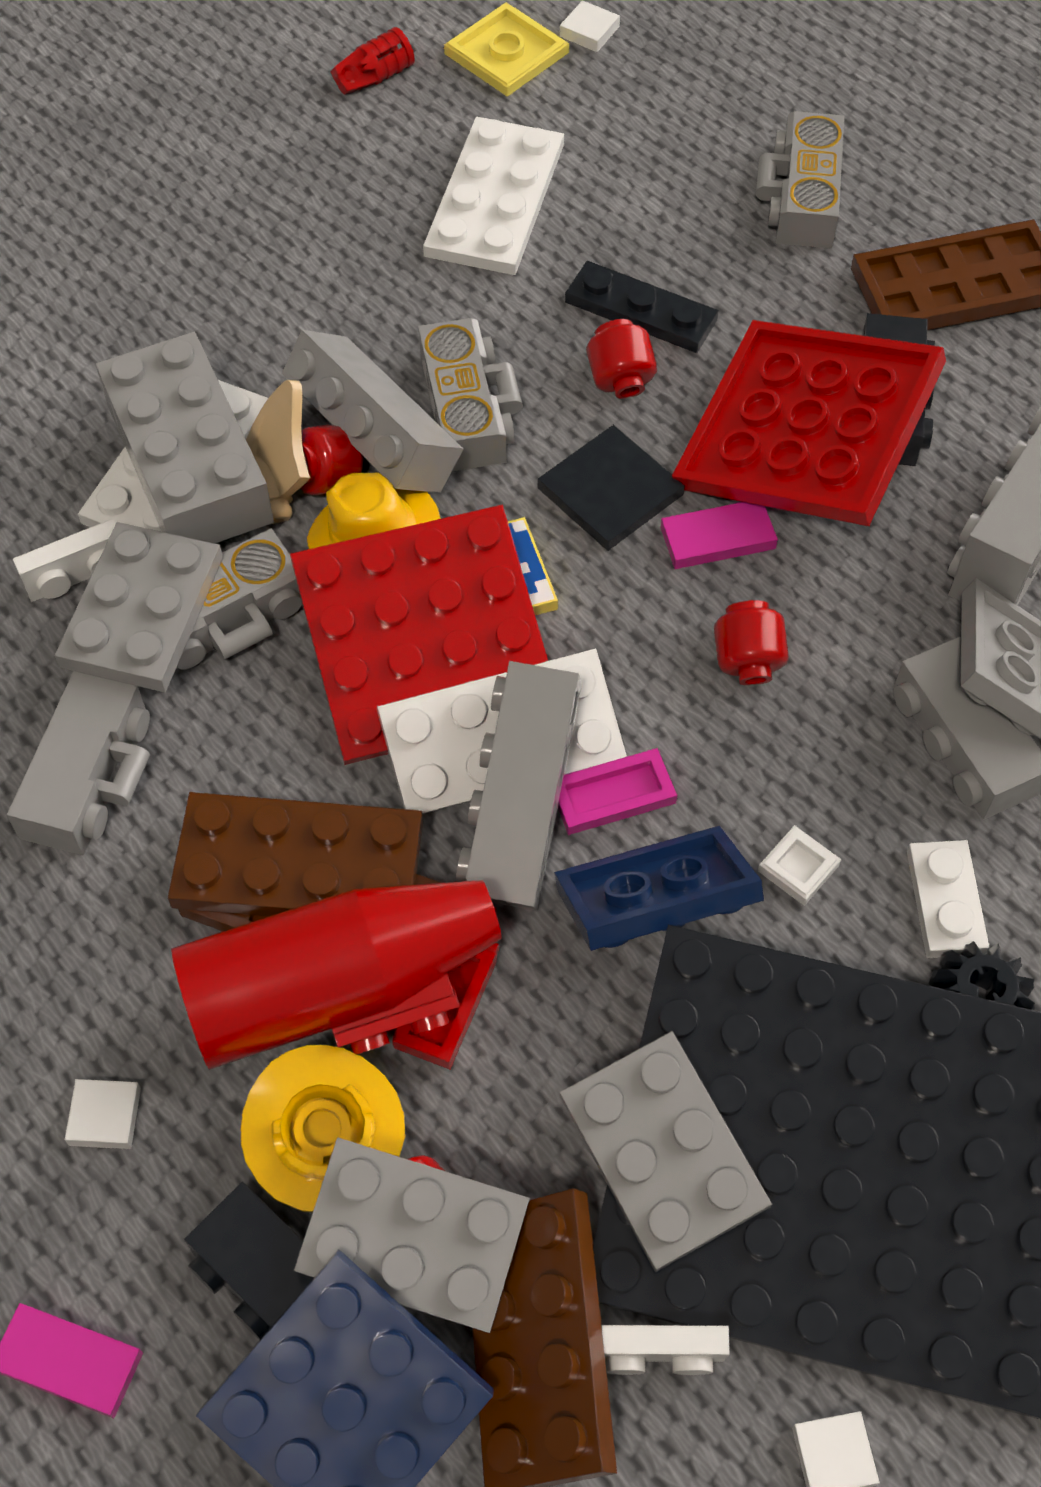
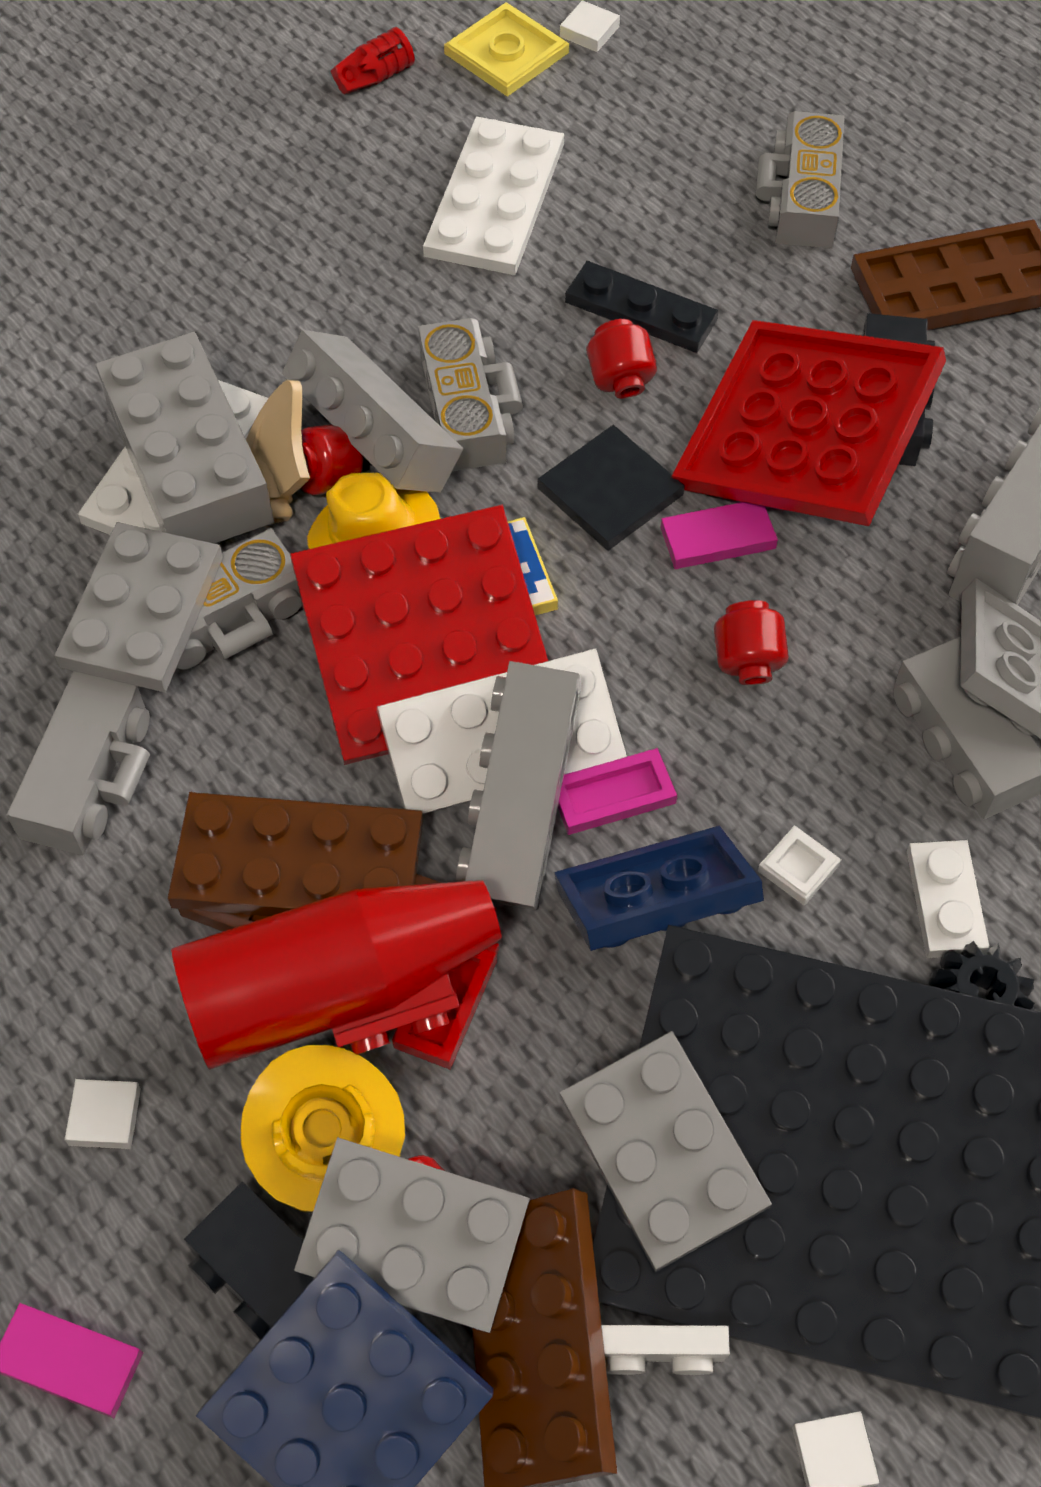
(61, 564): white plate -> none

